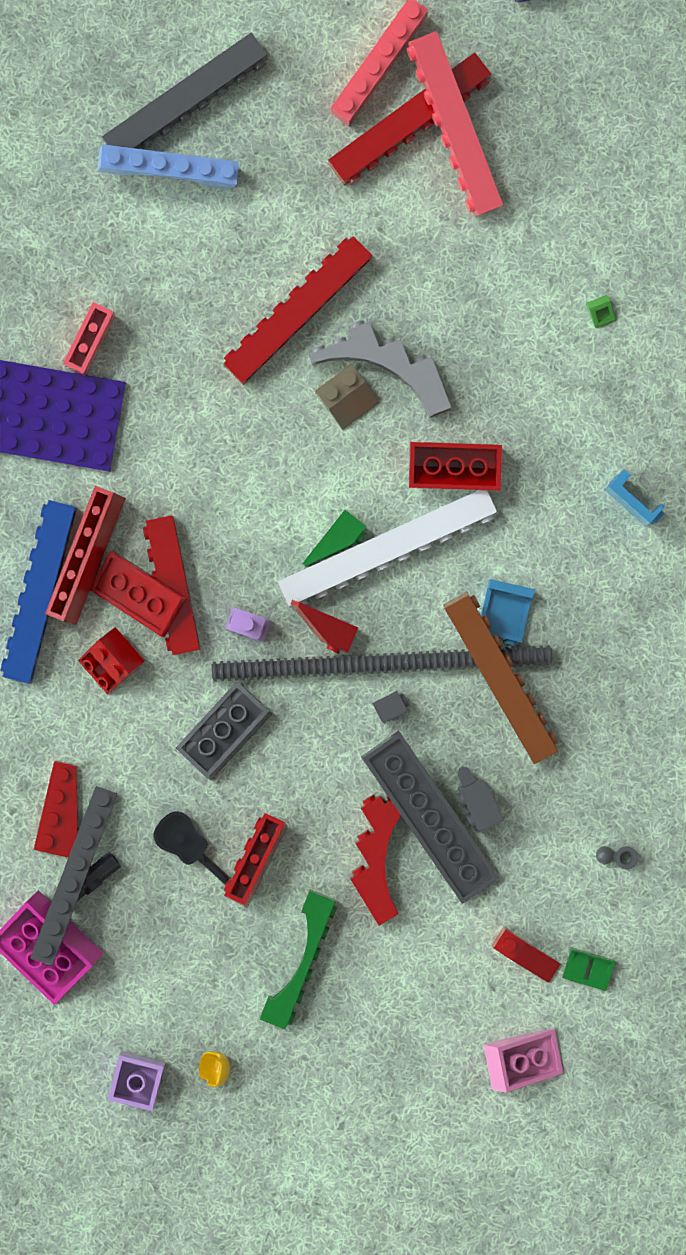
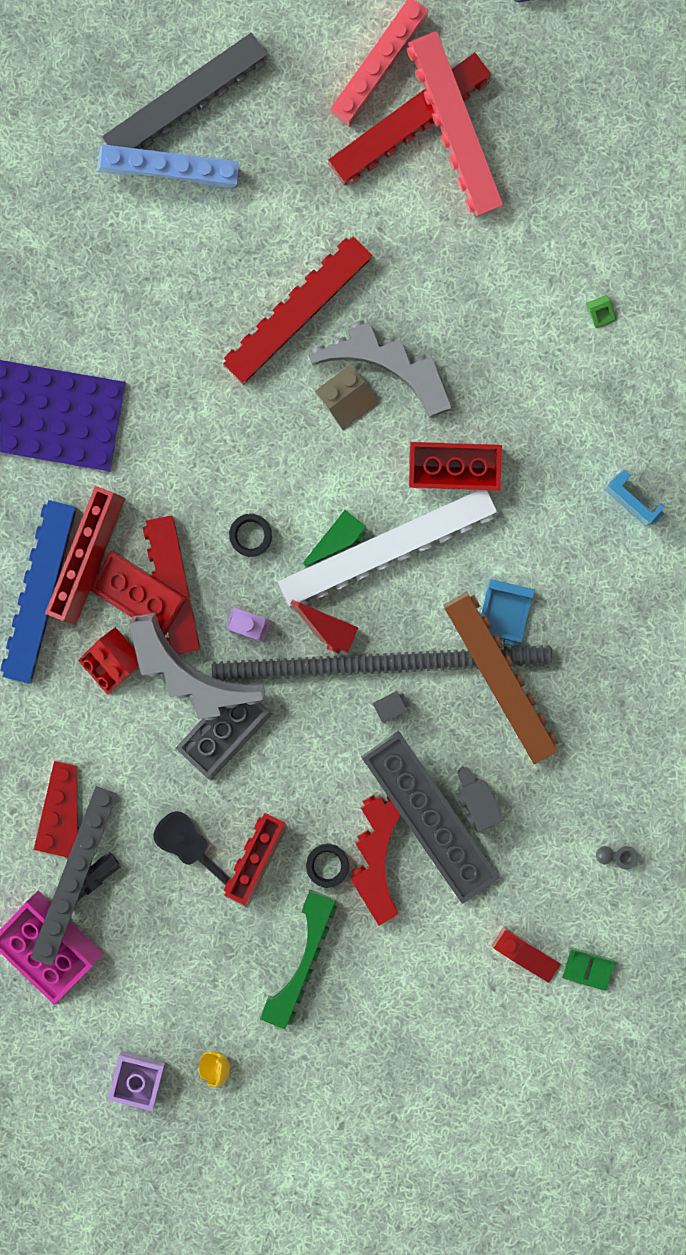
(89, 339): coral brick -> none
(182, 679): none -> light grey arch
(234, 539): none -> black tyre
(327, 883): none -> black tyre
(523, 1060): bright pink slope -> none

